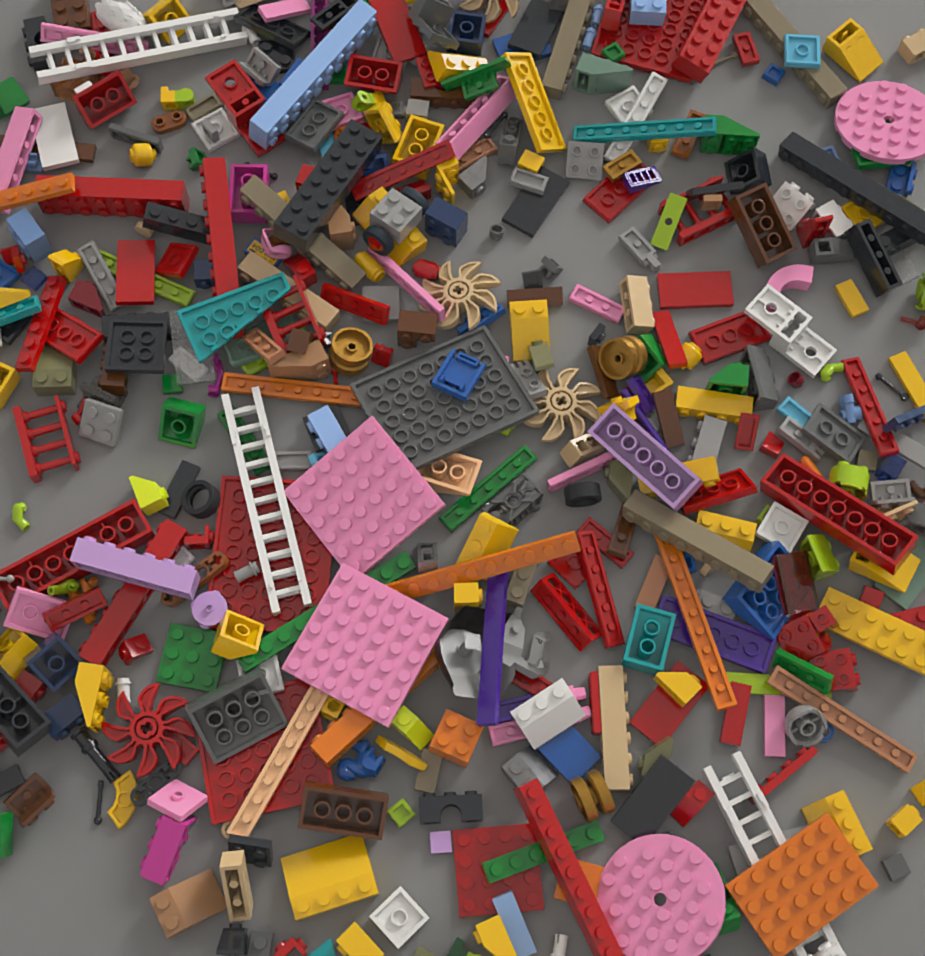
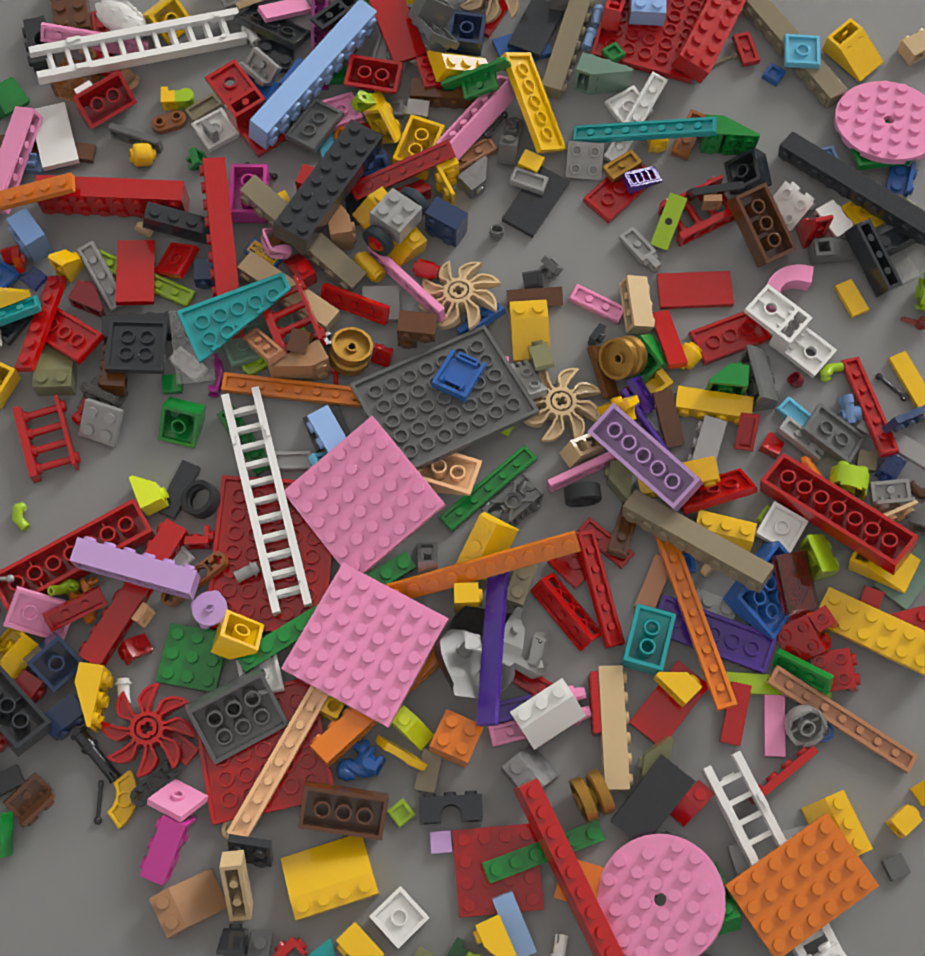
(143, 615): none -> light nougat tile
(570, 753): blue tile -> none

